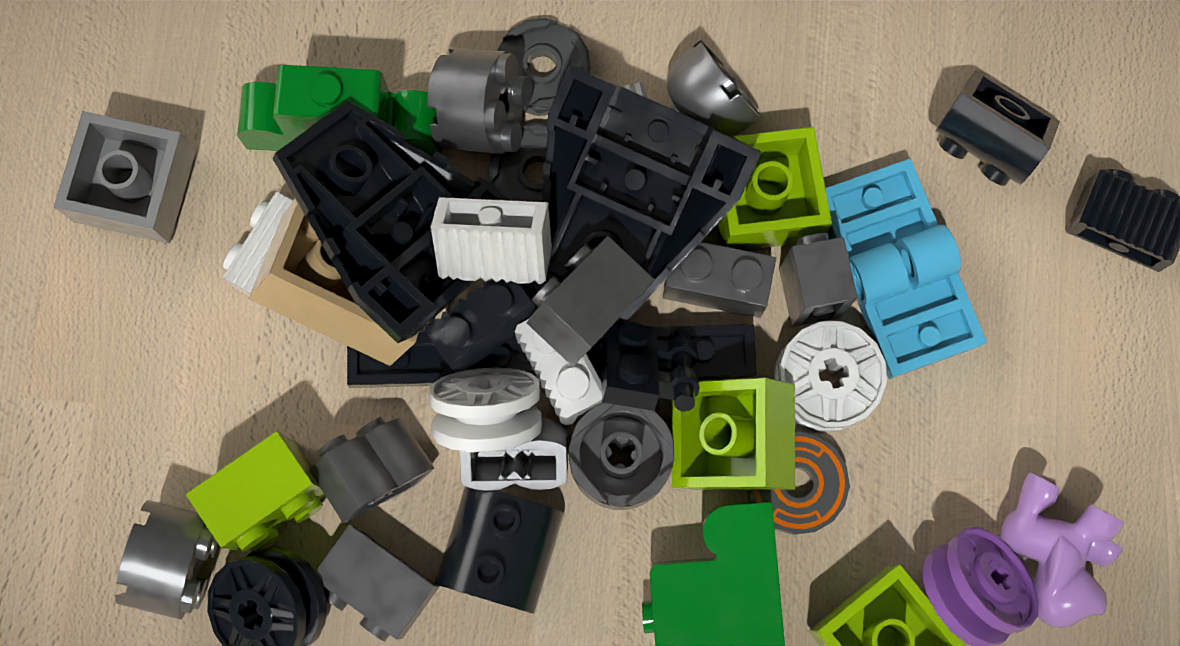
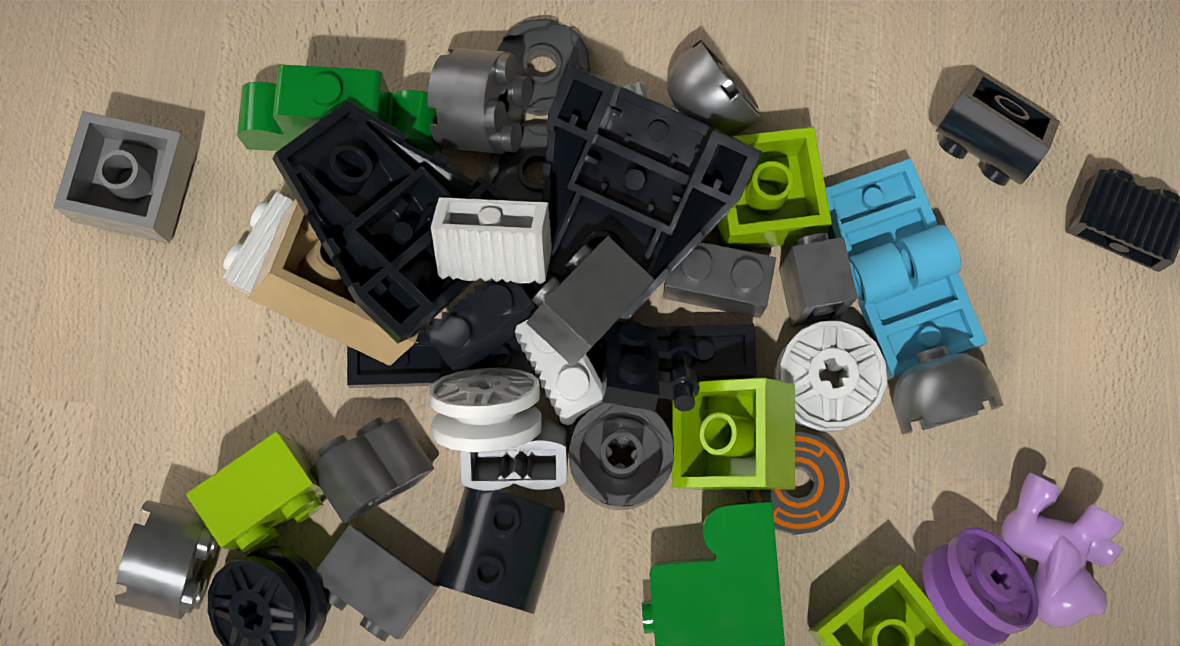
(943, 390): none -> flat silver cylinder

